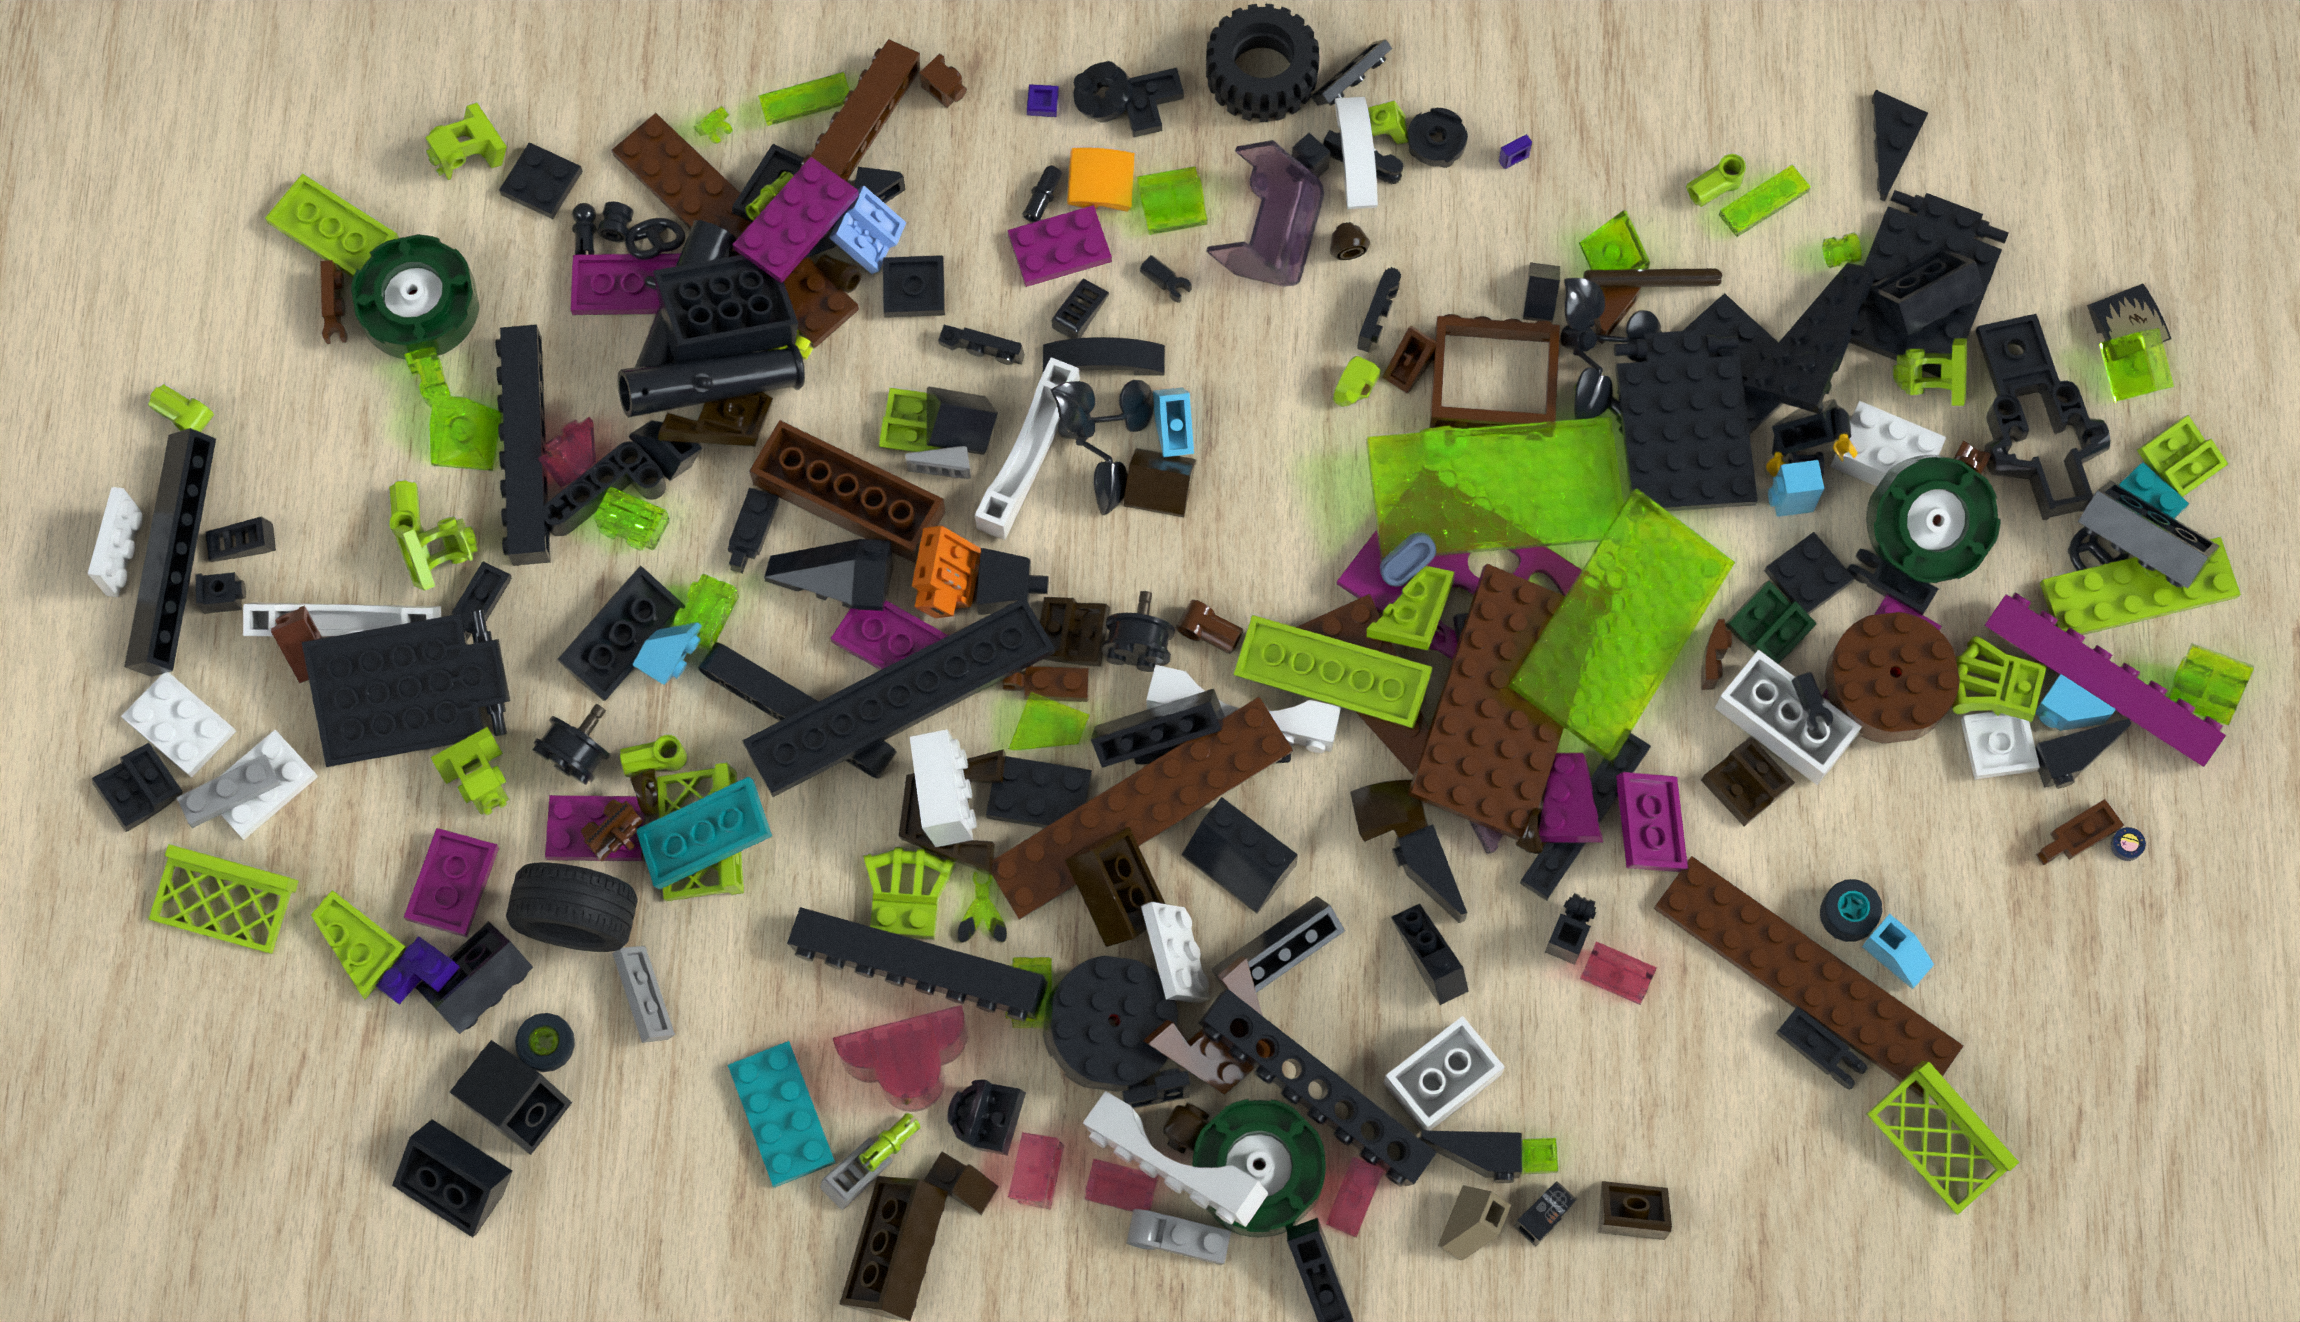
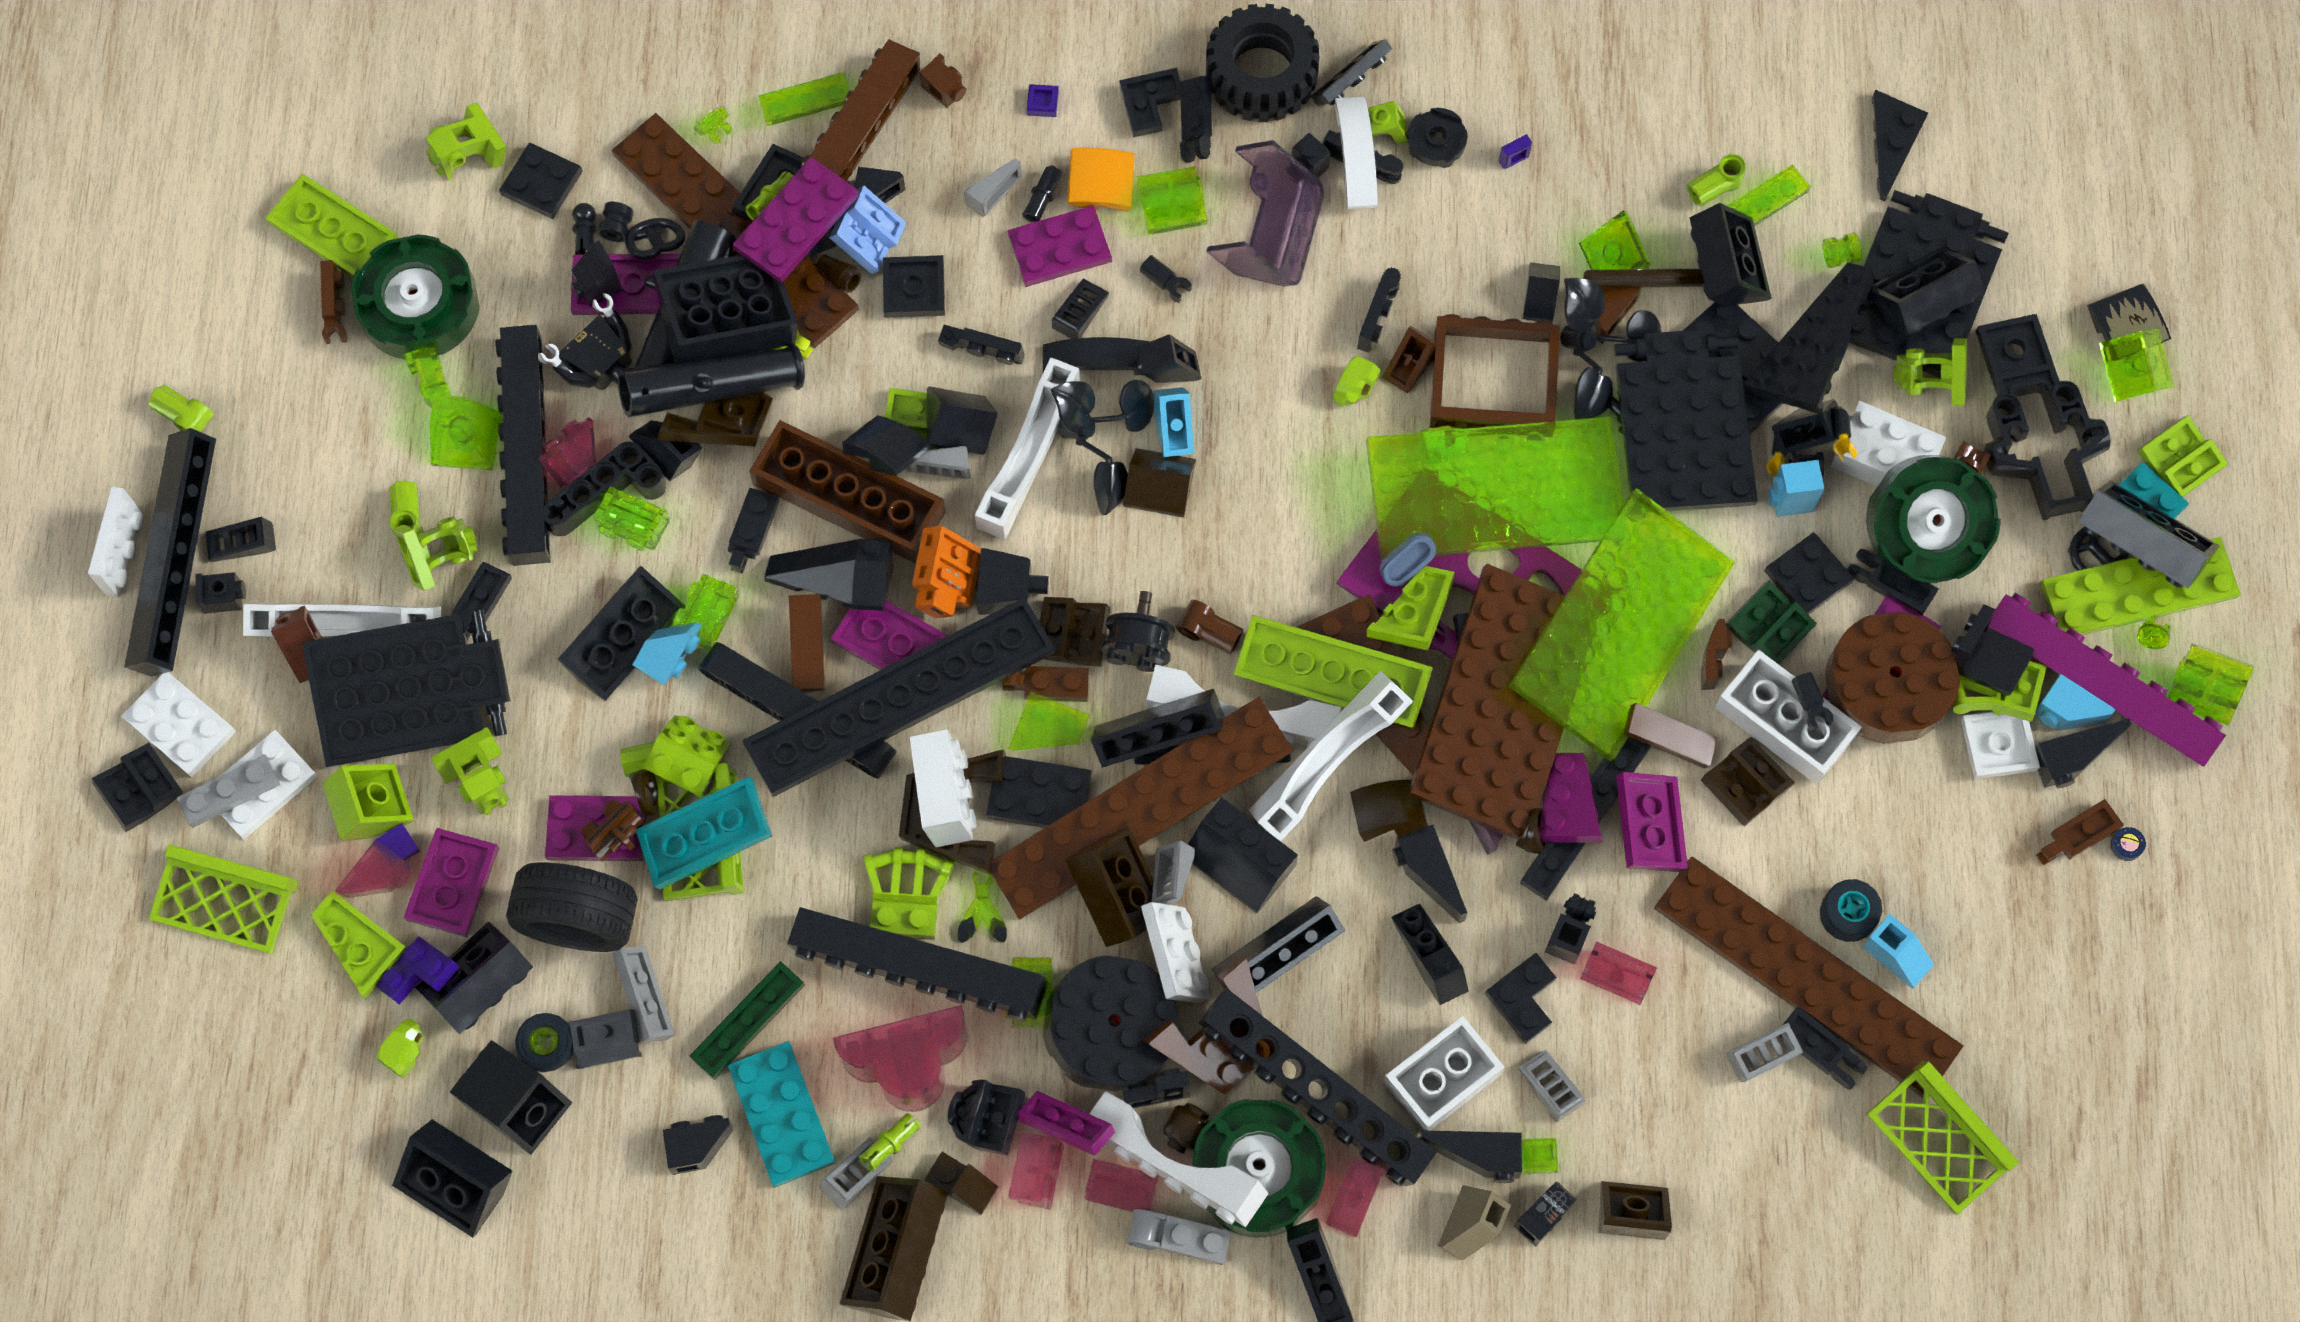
(366, 800): none -> lime slope
(375, 873): none -> clear pink slope
(399, 842): none -> dark purple tile
(401, 1048): none -> lime rock
(572, 747): black wheel -> none
(595, 275): none -> black slope
(595, 352): none -> black torso
(605, 1039): none -> black plate
(687, 754): none -> lime bracket
(695, 1145): none -> black slope
(747, 1020): none -> dark green plate
(806, 641): none -> reddish brown tile
(886, 445): none -> black slope
(990, 190): none -> light grey slope
(1065, 1123): none -> magenta plate
(1091, 81): black plate -> none
(1168, 361): none -> black slope
(1173, 866): none -> light grey slope
(1195, 118): none -> black hinge
(1348, 242): dark brown cone -> none
(1363, 717): none -> white arch
(1515, 995): none -> black plate
(1569, 1088): none -> light grey slope
(1670, 735): none -> tile
(1729, 256): none -> black slope
(1769, 1063): none -> light grey slope
(1989, 655): none -> black bracket
(2153, 635): none -> clear neon green plate

